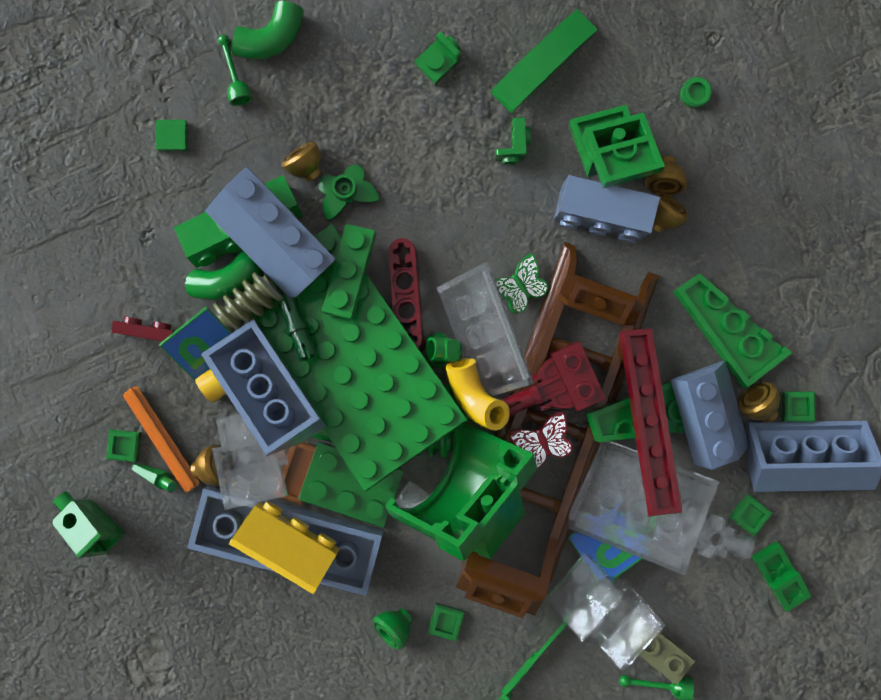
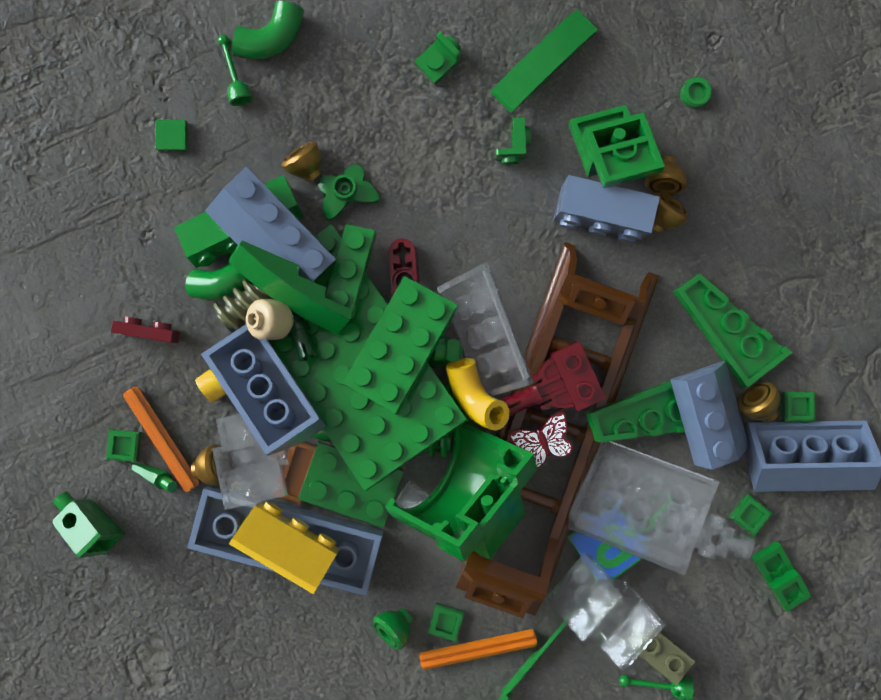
(193, 339): blue piece -> none
(269, 319): none -> tan head
(282, 283): none -> green slope
(400, 345): none -> green plate
(478, 649): none -> orange axle
(522, 284): green animal -> none
(650, 422): dark red plate -> none

